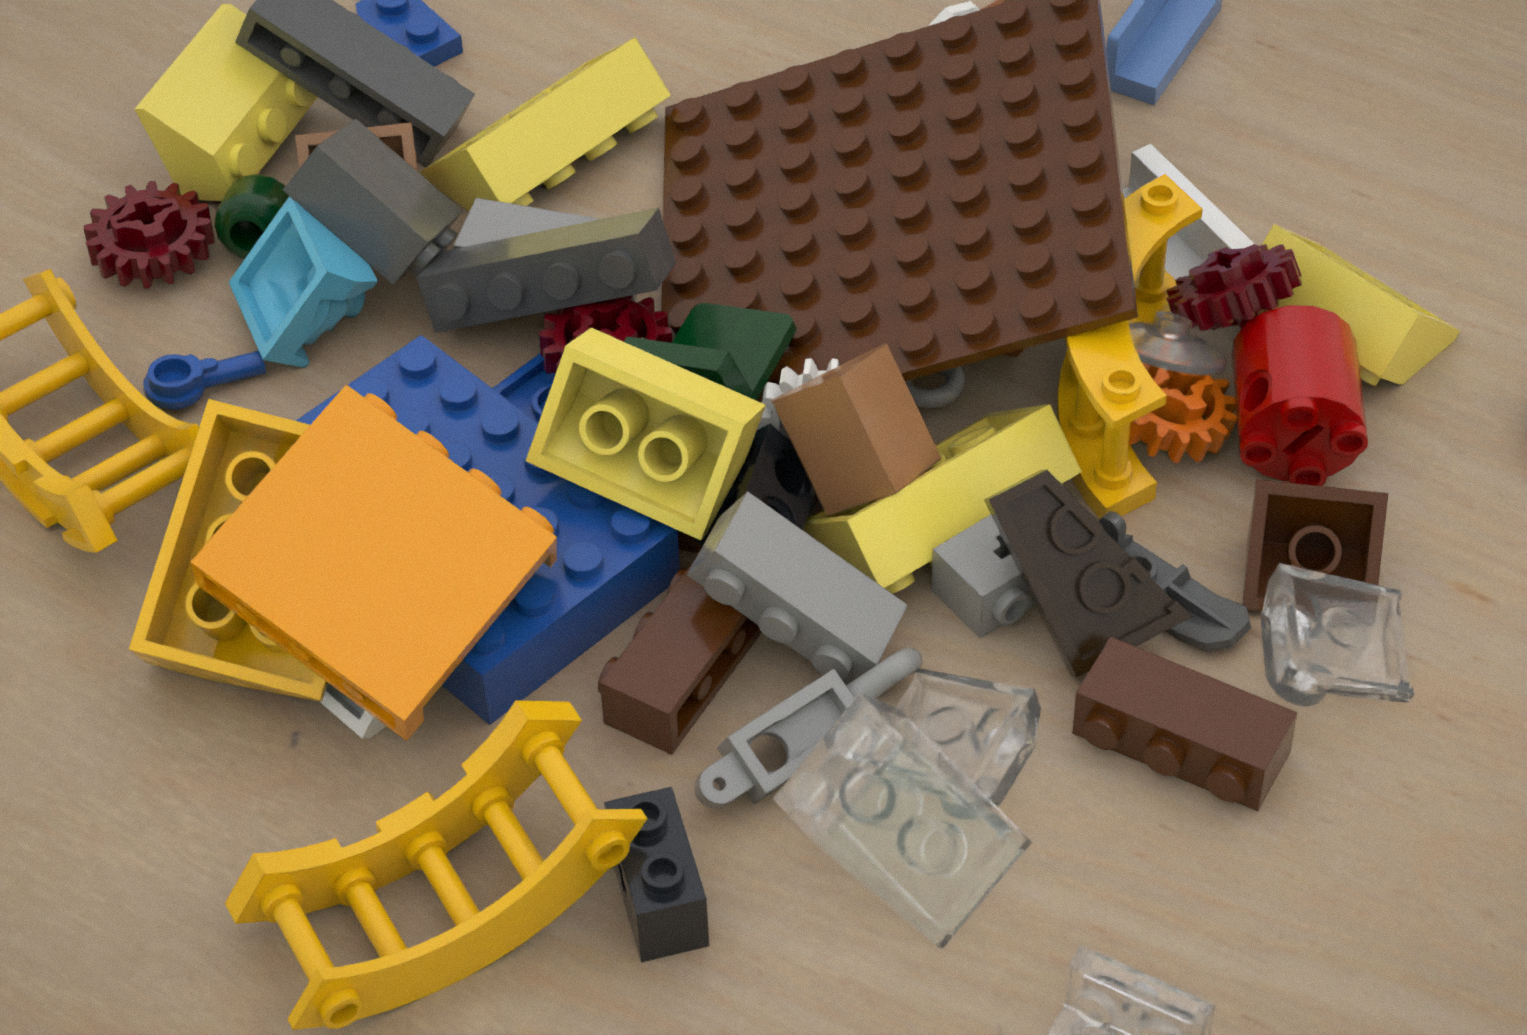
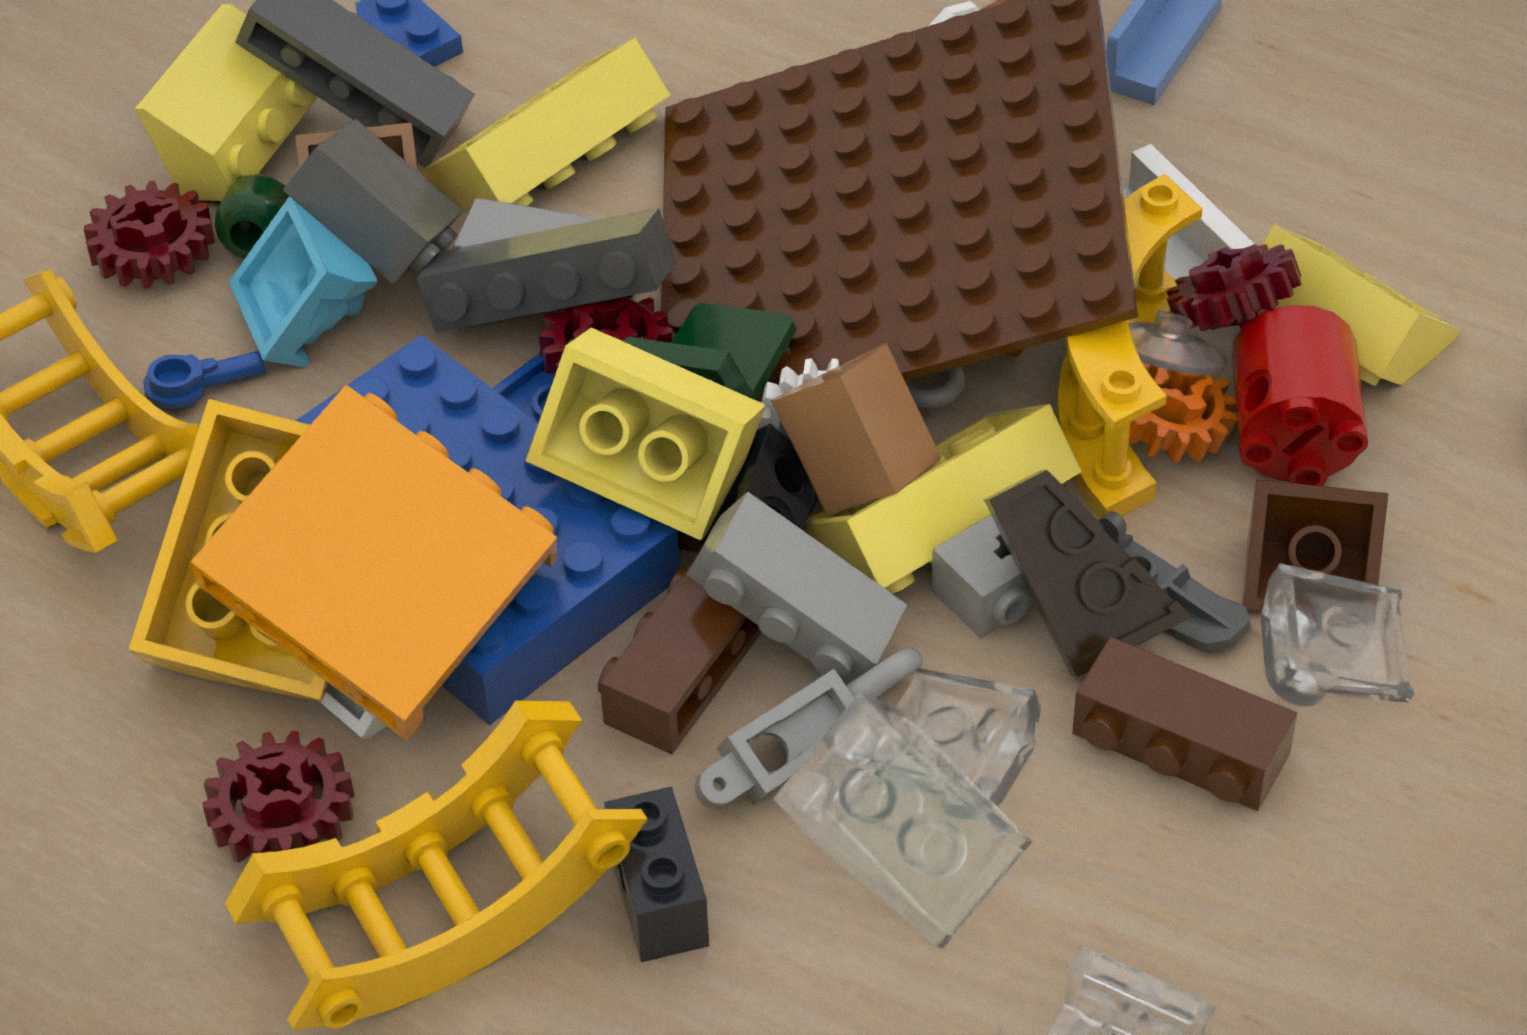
(278, 797): none -> dark red gear

